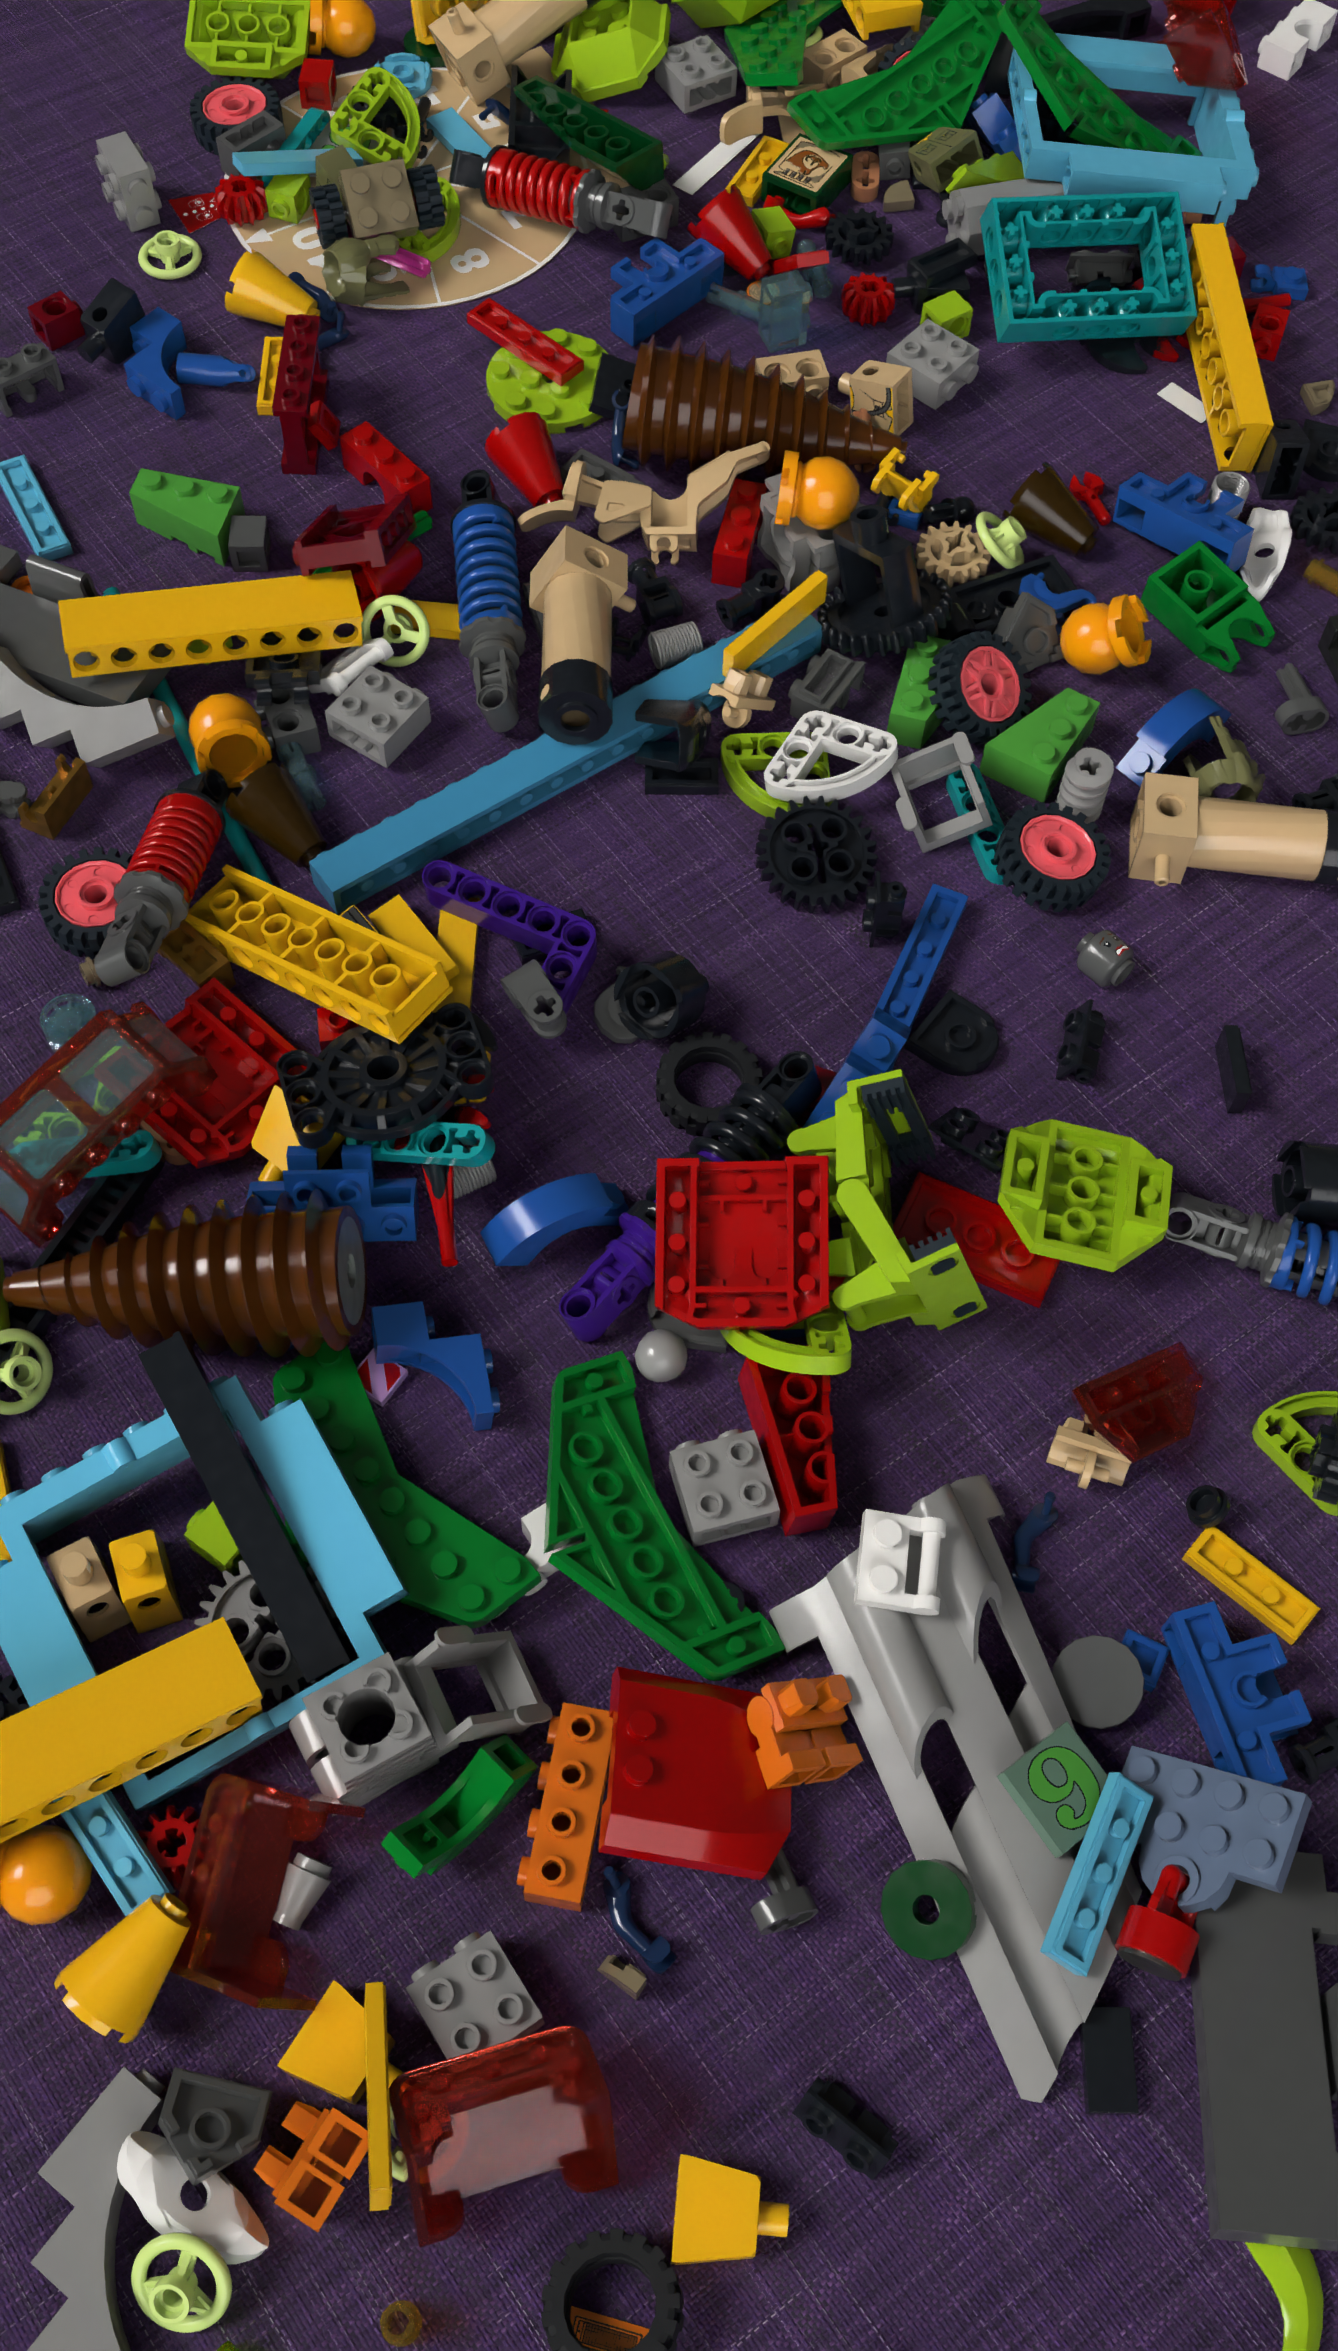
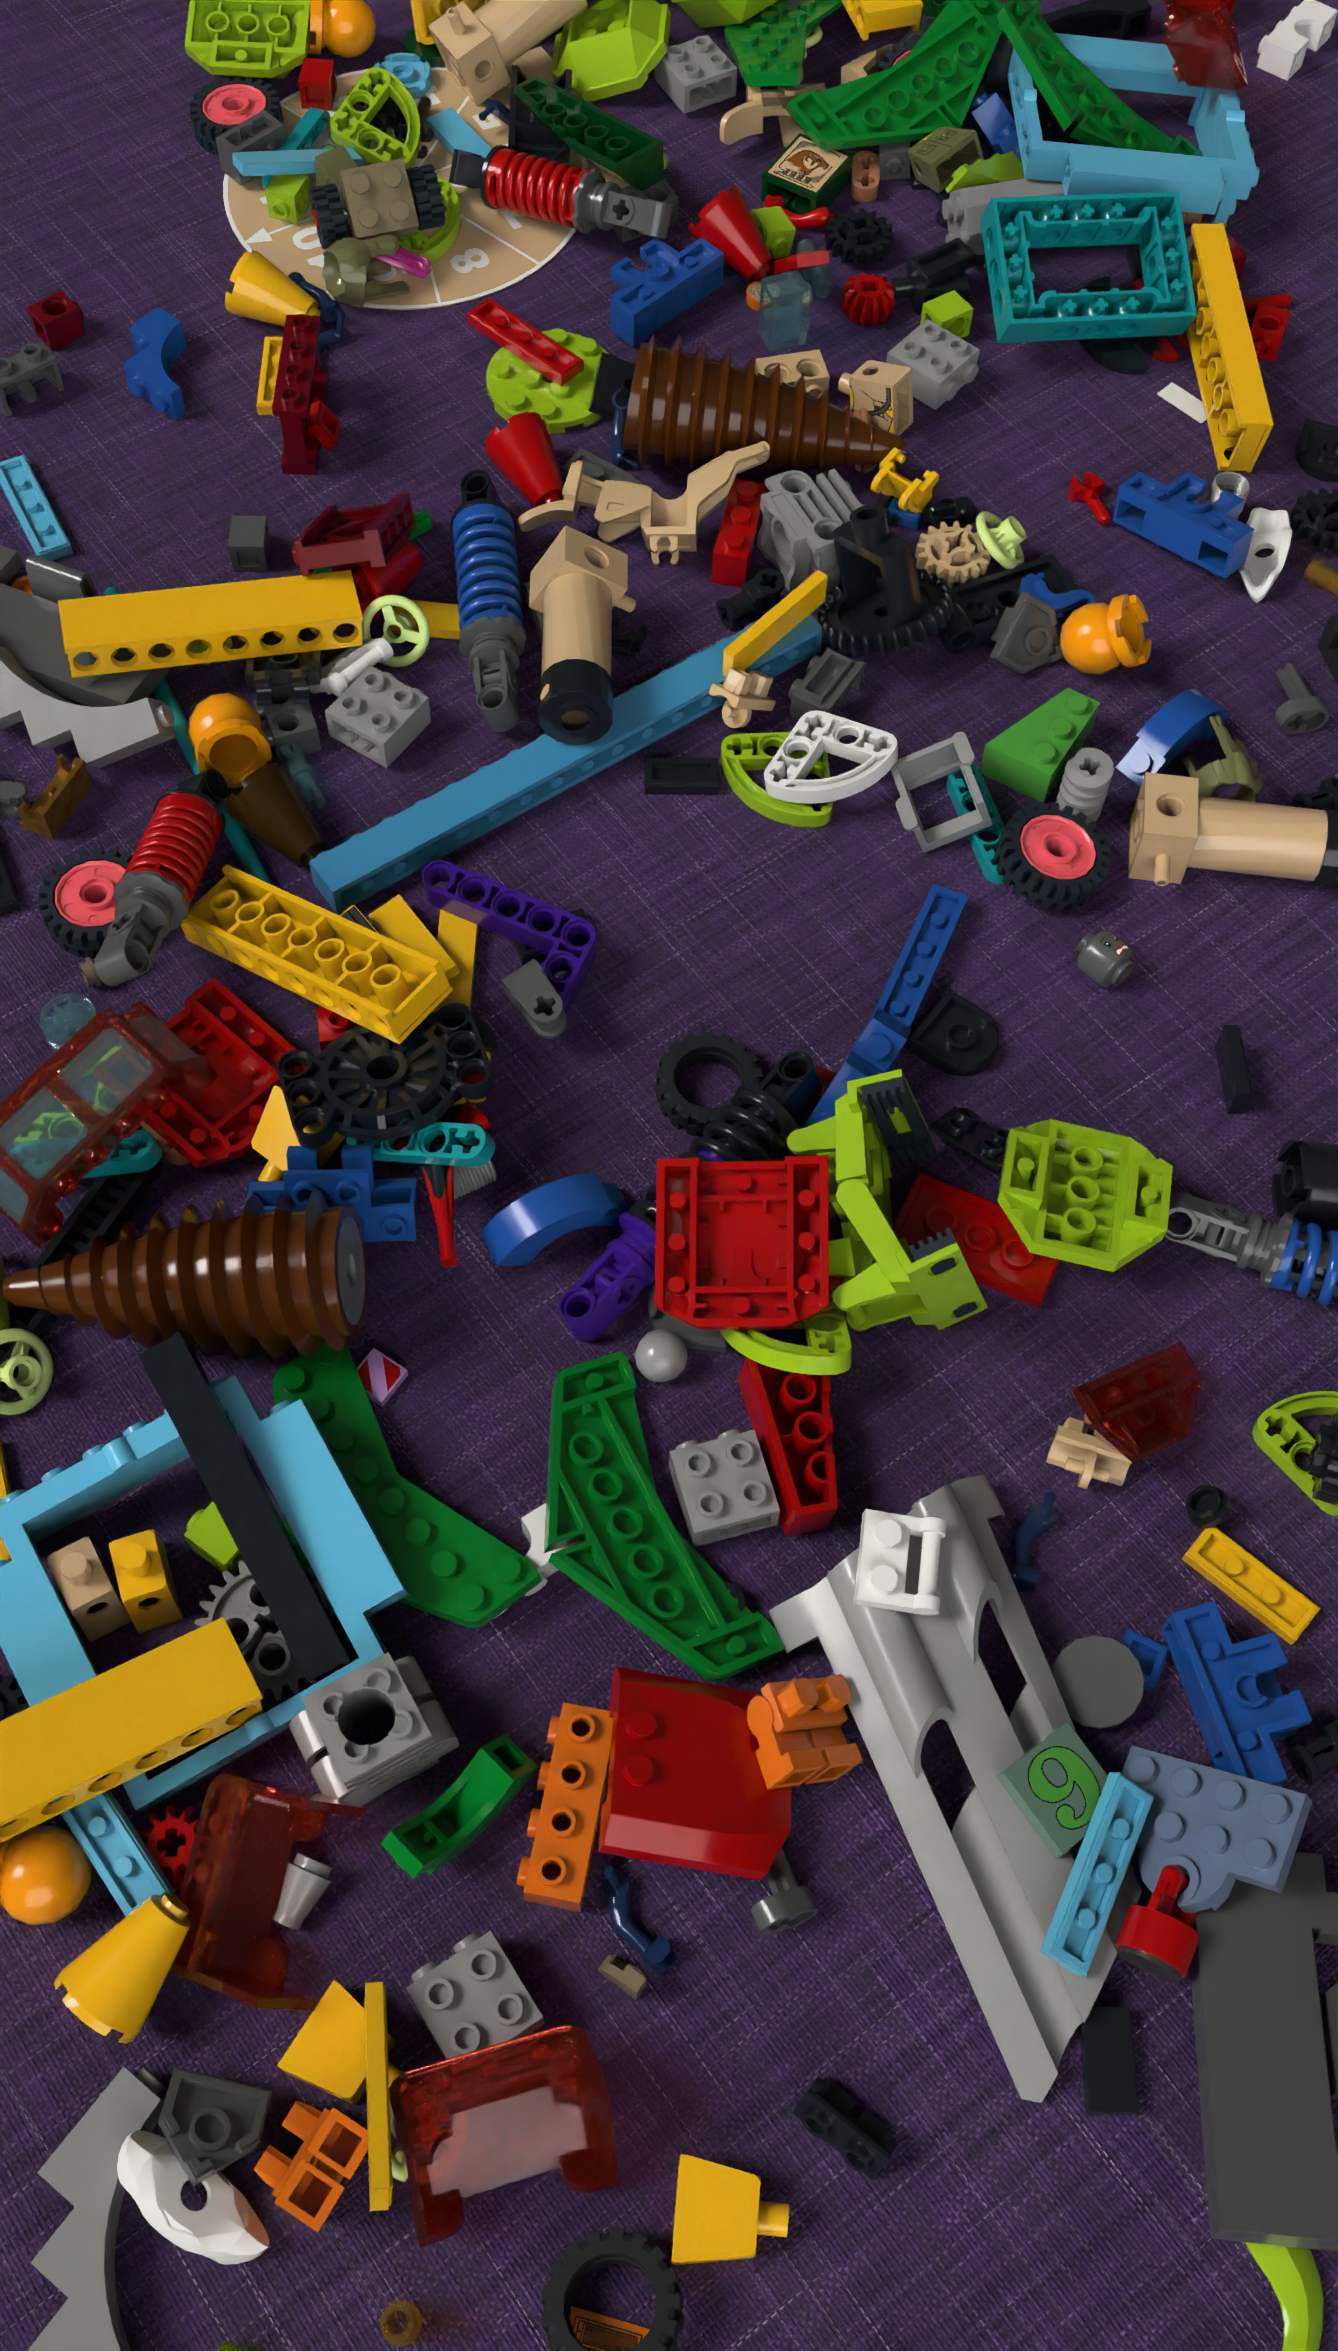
(109, 323): black torso -> none
(128, 181): light grey brick -> none
(169, 248): yellowish green piece -> none
(172, 2296): yellowish green piece -> none
(187, 510): bright green wedge -> none
(196, 210): red sticker -> none
(196, 956): pearl gold hinge -> none
(211, 370): blue piece -> none
(241, 199): red gear -> none
(373, 457): red arch -> none
(408, 1338): blue arch -> none
(502, 1672): light grey piece -> none
(607, 1016): dark grey piece -> none
(653, 593): black connector -> none
(660, 995): black brick -> none
(674, 644): light grey piece -> none
(693, 726): black piece -> none
(711, 164): white sticker -> none
(735, 301): clear light blue pin -> none
(750, 174): yellow tile -> none
(816, 492): light orange tile -> none
(826, 58): tan brick -> none
(850, 850): black gear -> none
(883, 909): black hinge -> none
(898, 197): dark tan tile -> none
(902, 1913): dark green tile -> none
(912, 714): bright green wedge -> none
(979, 686): wheel -> none
(1053, 513): dark brown cone -> none
(1082, 1029): black hinge -> none
(1086, 265): dark grey hinge -> none
(1206, 606): green brick -> none
(1280, 281): blue plate -> none
(1285, 451): black torso -> none
(1317, 395): dark tan tile -> none

